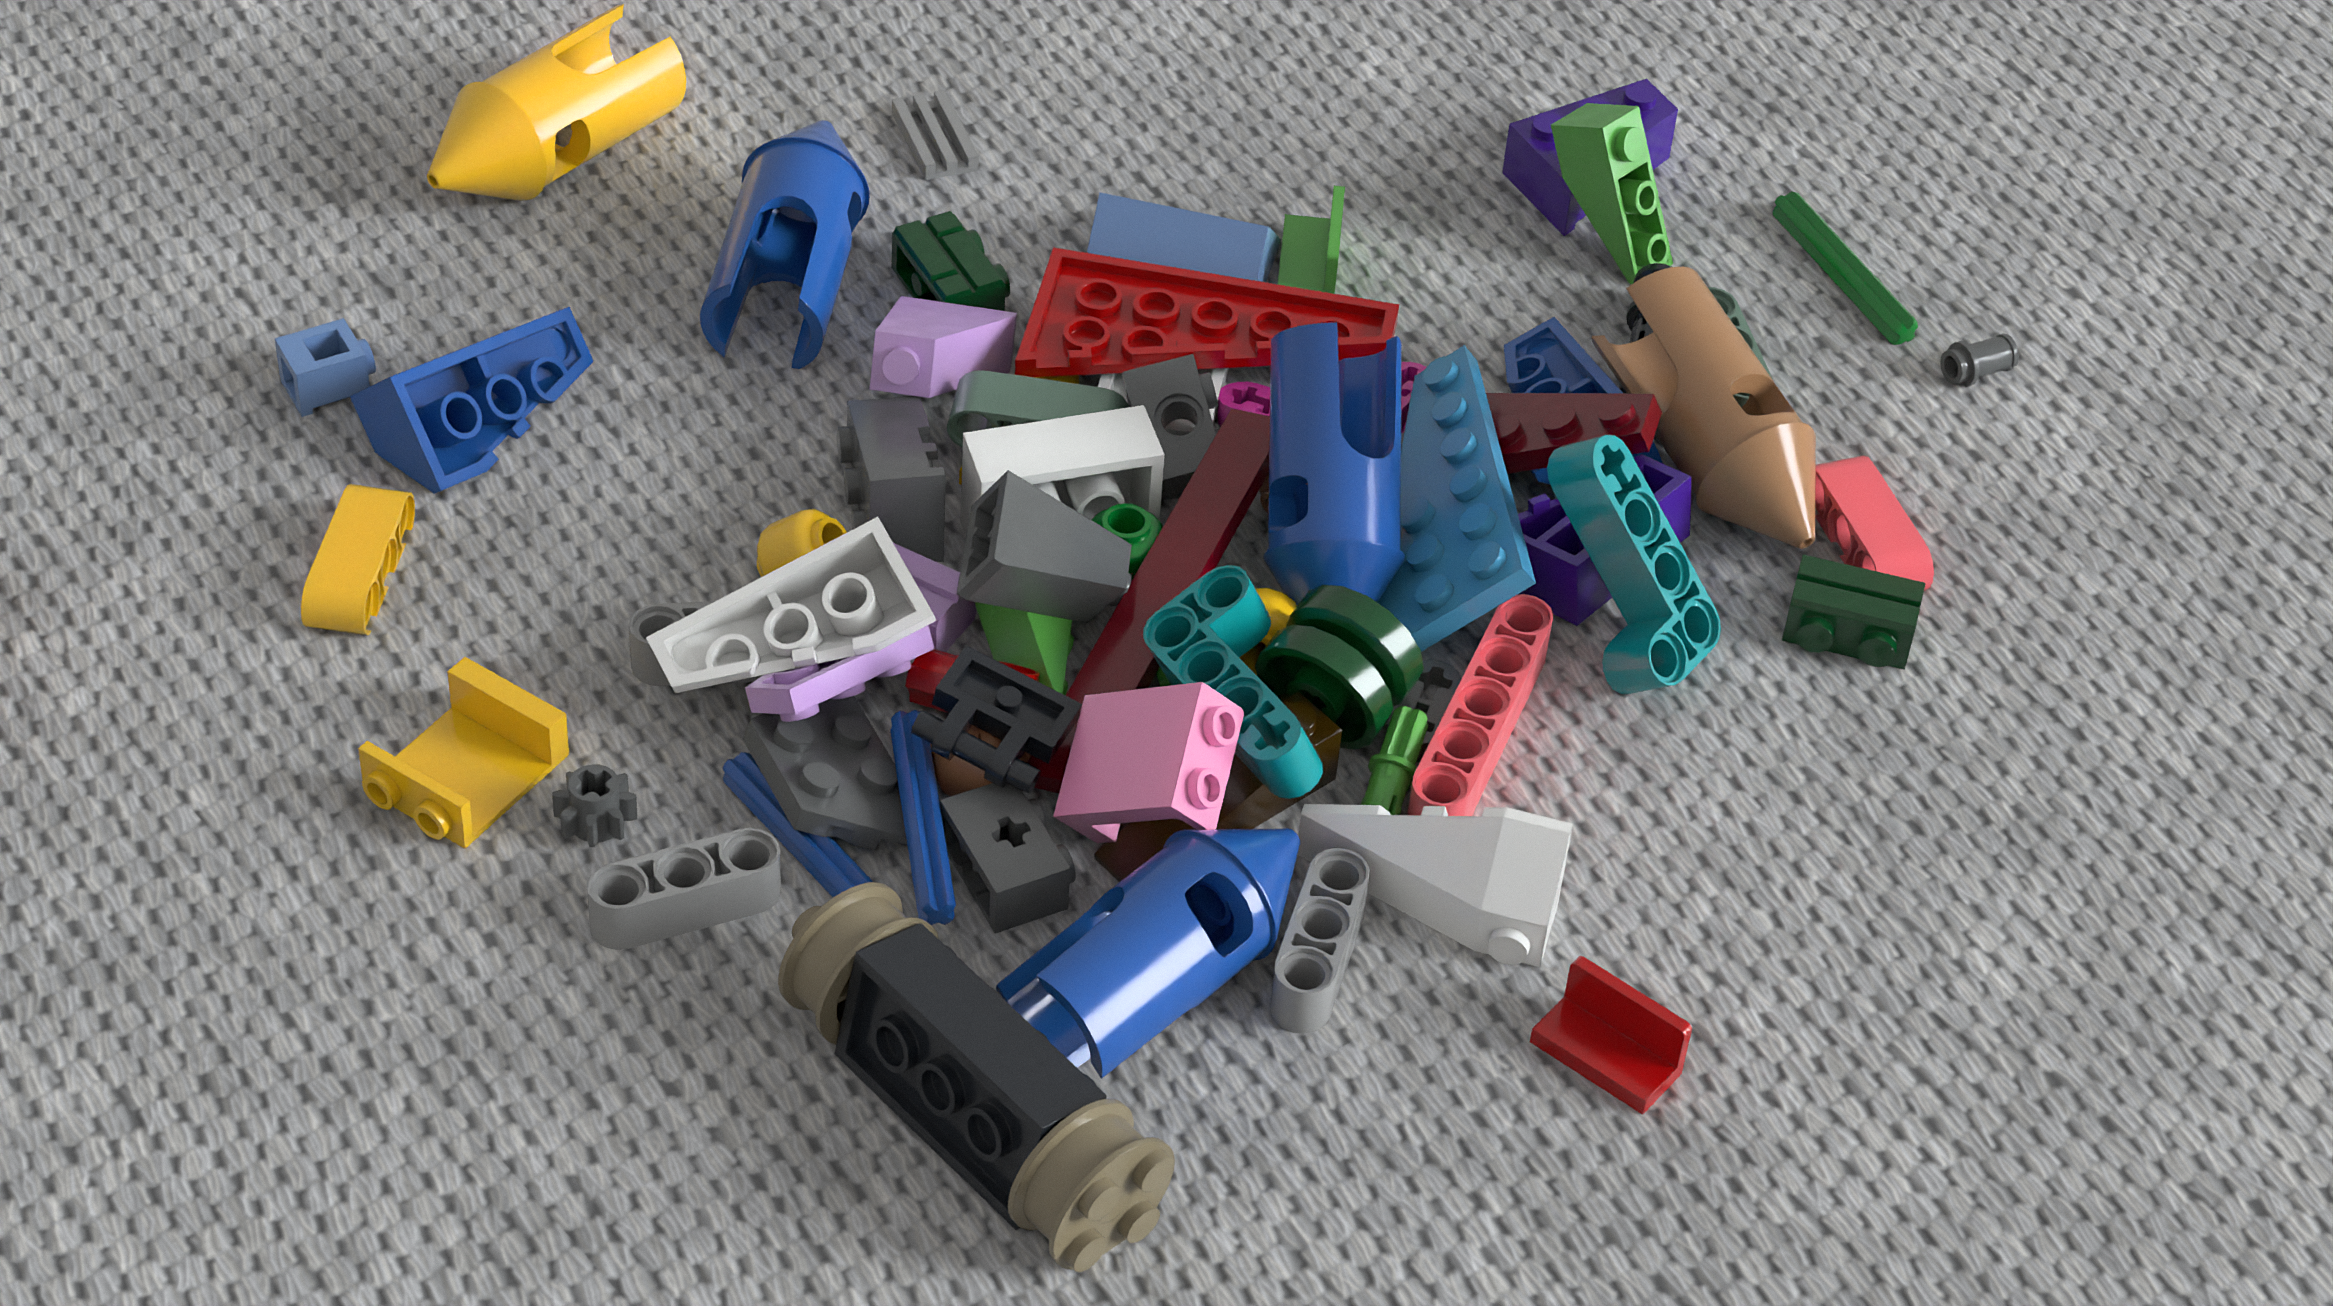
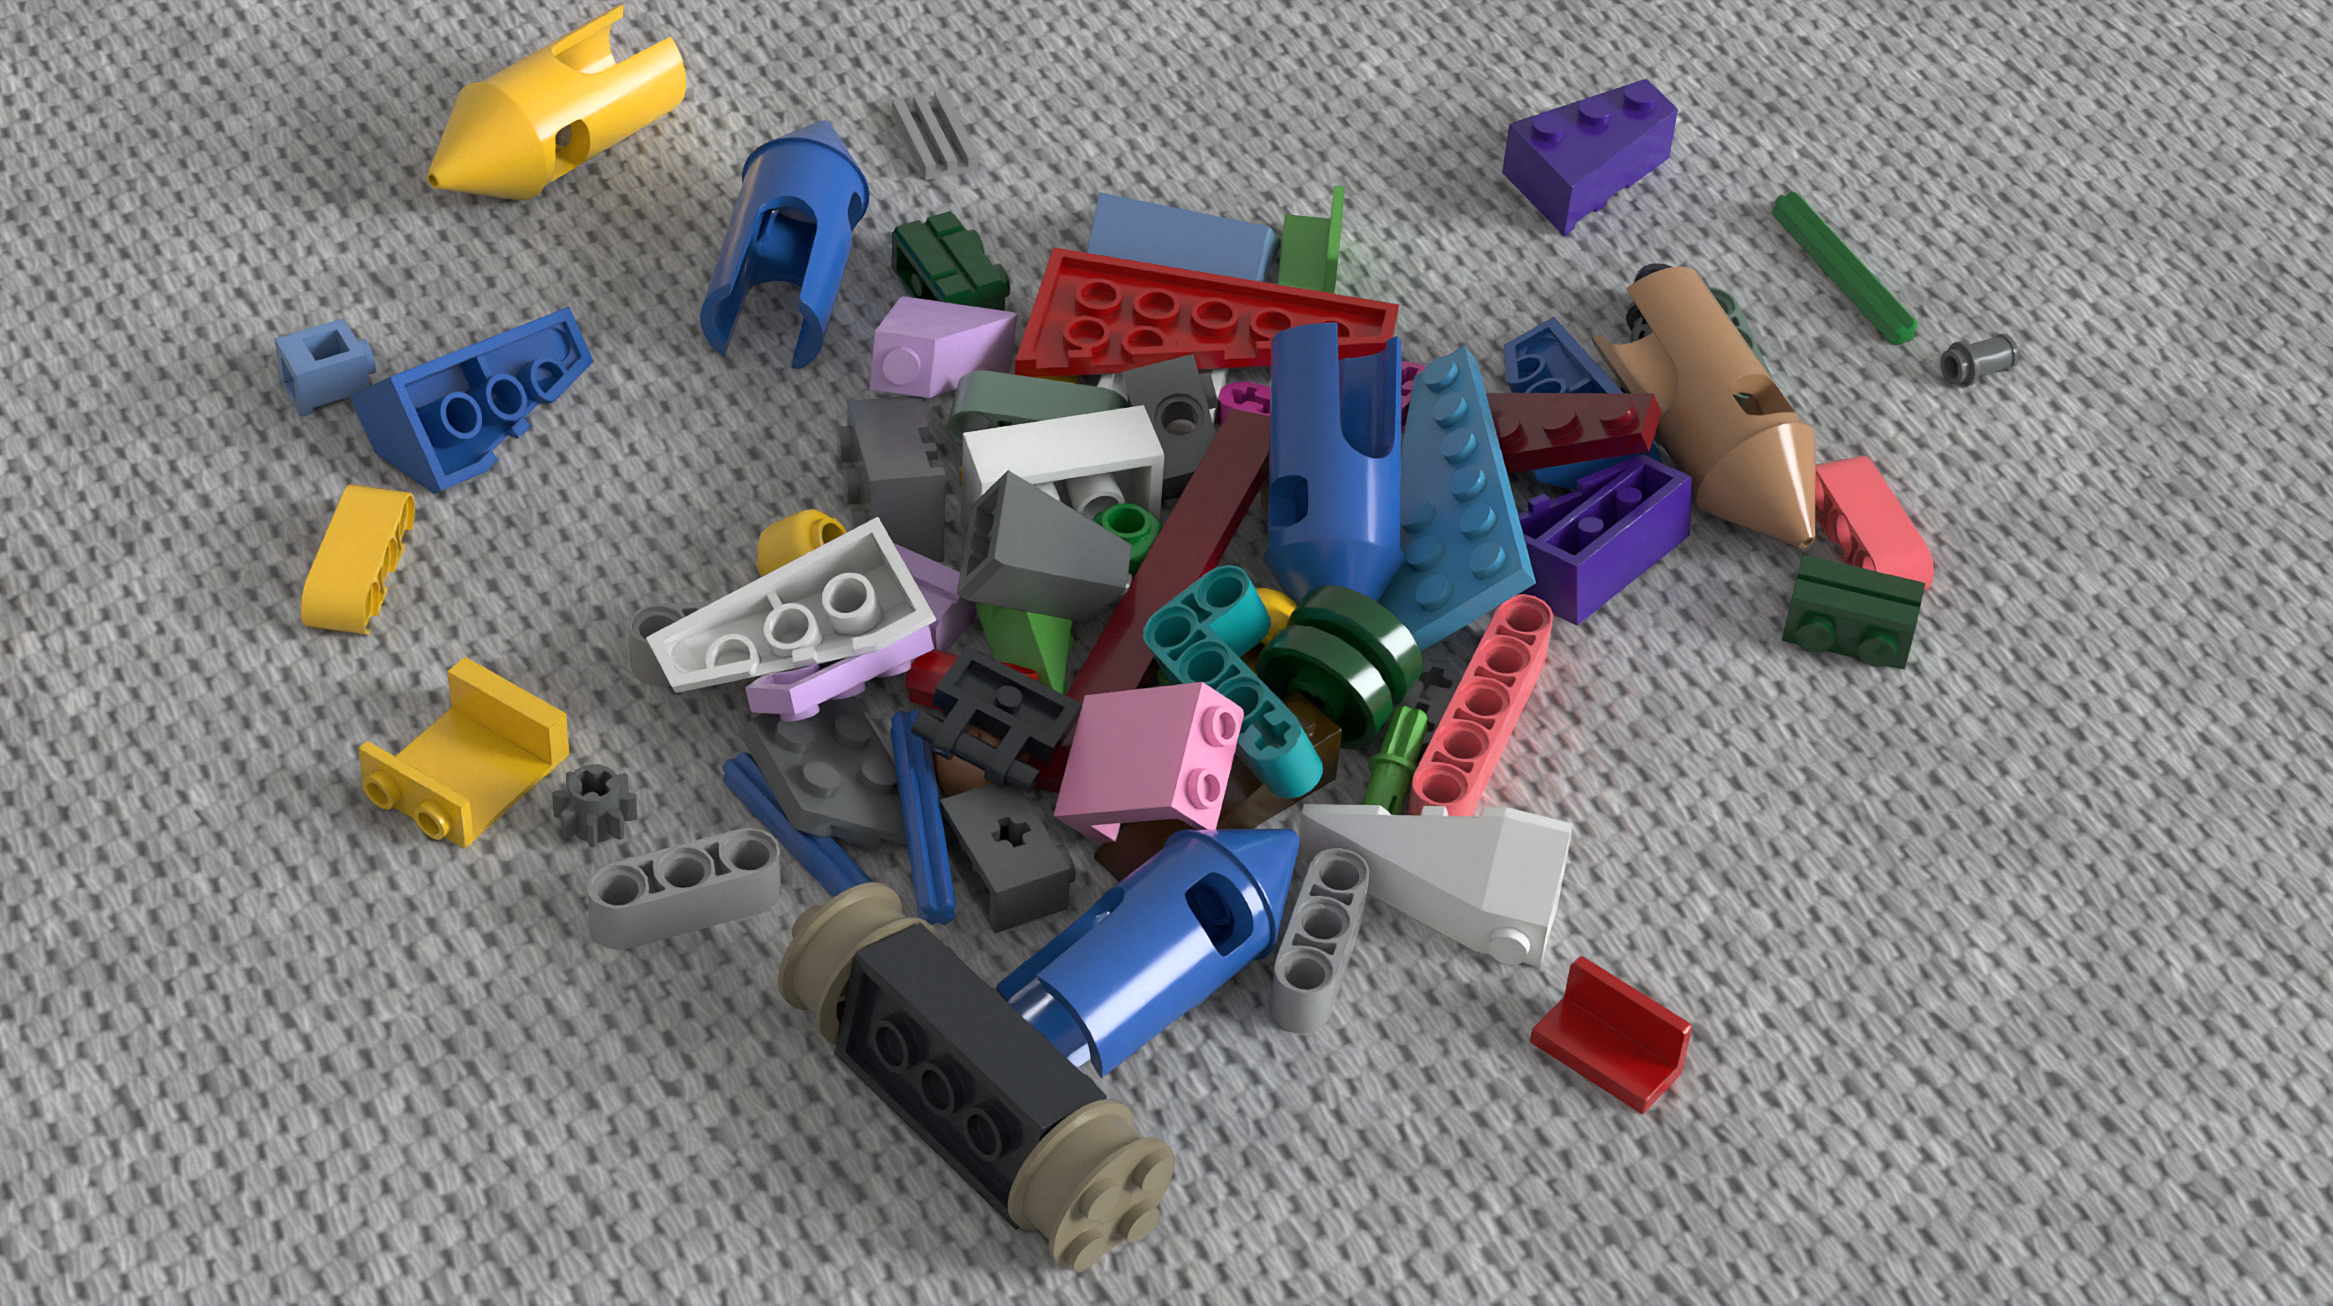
(1613, 180): bright green slope -> none
(1640, 562): teal beam -> none

